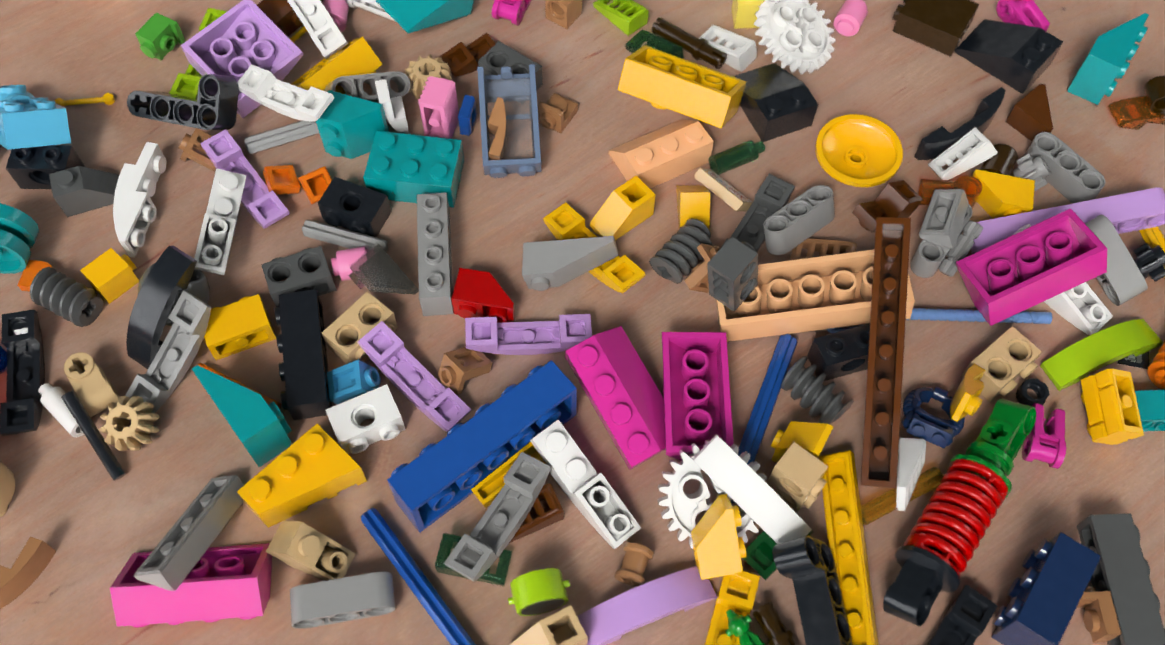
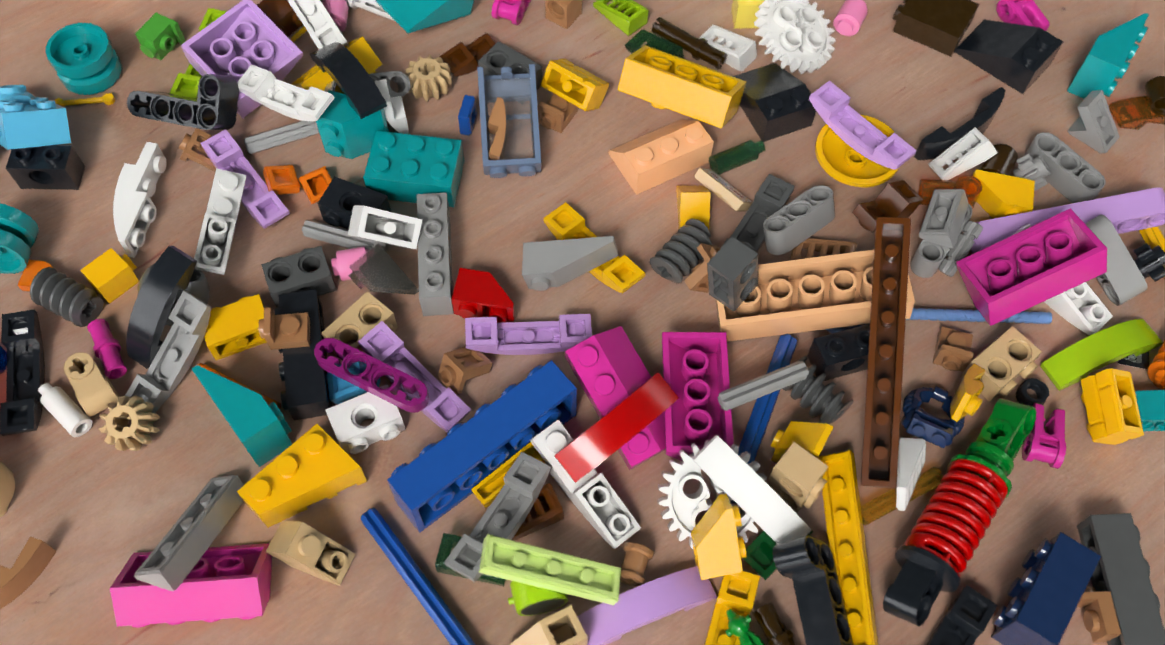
(83, 58): none -> teal wheel
(83, 189): dark grey slope -> none
(93, 435): black bar -> none
(107, 348): none -> dark pink pin
(285, 329): none -> medium nougat bracket
(342, 600): light grey beam -> none
(351, 78): none -> black slope
(373, 371): none -> magenta beam
(384, 227): none -> white brick
(439, 108): bright pink brick -> none
(550, 569): none -> yellowish green tile
(574, 84): none -> yellow brick
(616, 427): none -> red slope
(624, 209): yellow slope -> none
(763, 385): none -> light grey axle
(858, 132): none -> lavender slope
(953, 349): none -> medium nougat bracket
(1032, 114): reddish brown slope -> none
(1095, 124): none -> light grey slope

